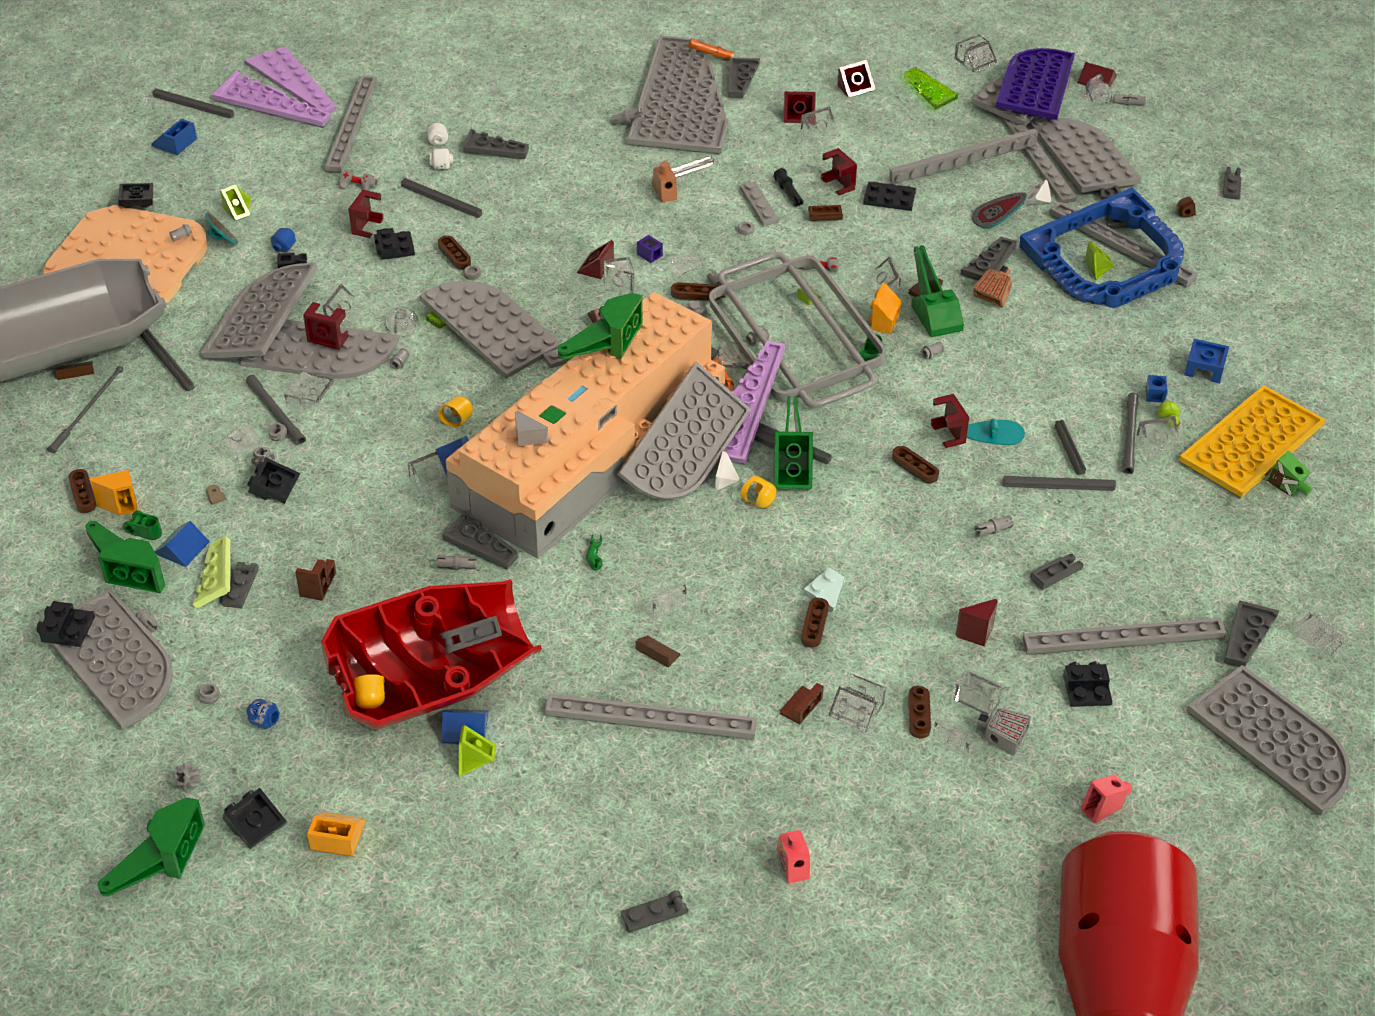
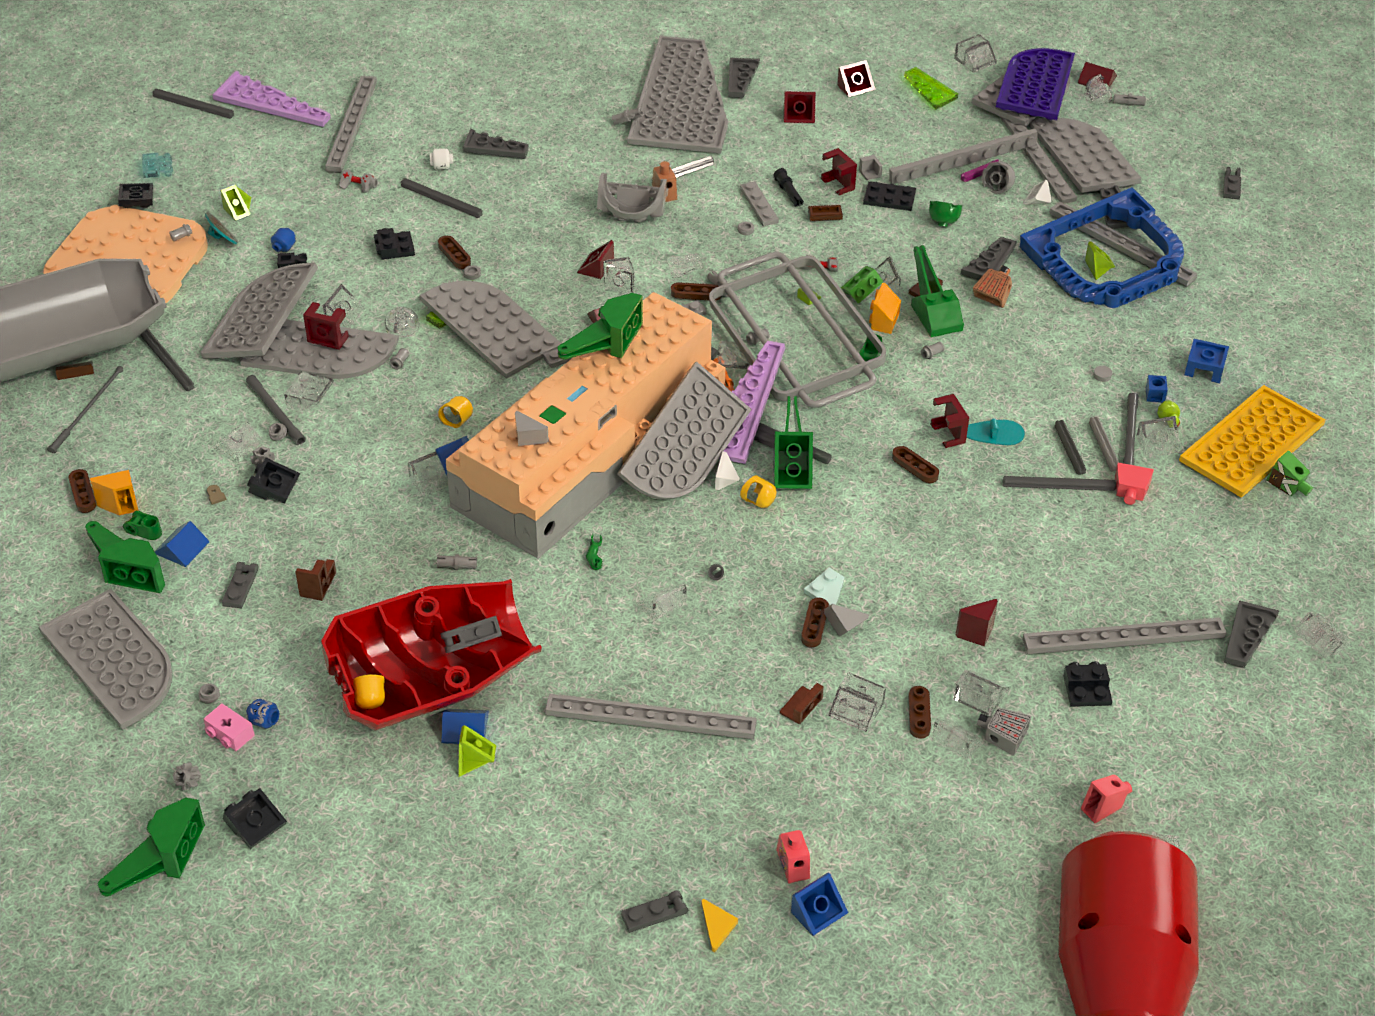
(64, 624): black plate -> none
(145, 618): light grey pin -> none
(154, 164): none -> clear light blue plate
(176, 137): blue slope -> none
(216, 573): yellowish green wing -> none
(228, 727): none -> bright pink brick
(291, 76): lavender wing -> none
(335, 833): light orange slope -> none
(361, 213): dark red panel -> none
(437, 134): white head -> none
(475, 539): dark grey wing -> none
(632, 200): none -> light grey piece
(649, 248): dark purple brick -> none
(657, 651): reddish brown slope -> none
(710, 49): orange pin -> none
(718, 923): none -> yellow tile
(719, 574): none -> dark grey hinge
(818, 904): none -> blue slope
(819, 126): clear slope -> none
(843, 618): none -> light grey slope
(862, 284): none -> bright green bracket
(870, 167): none -> light grey panel
(944, 212): none -> green cylinder
(974, 173): none -> magenta axle
(993, 525): light grey pin -> none
(998, 173): none -> light grey cylinder
(998, 209): shield -> none
(1055, 571): dark grey hinge -> none
(1102, 373): none -> light grey tile
(1104, 443): none -> light grey axle
(1132, 482): none -> coral torso
(1186, 207): reddish brown piece -> none
(1276, 737): light grey plate -> none

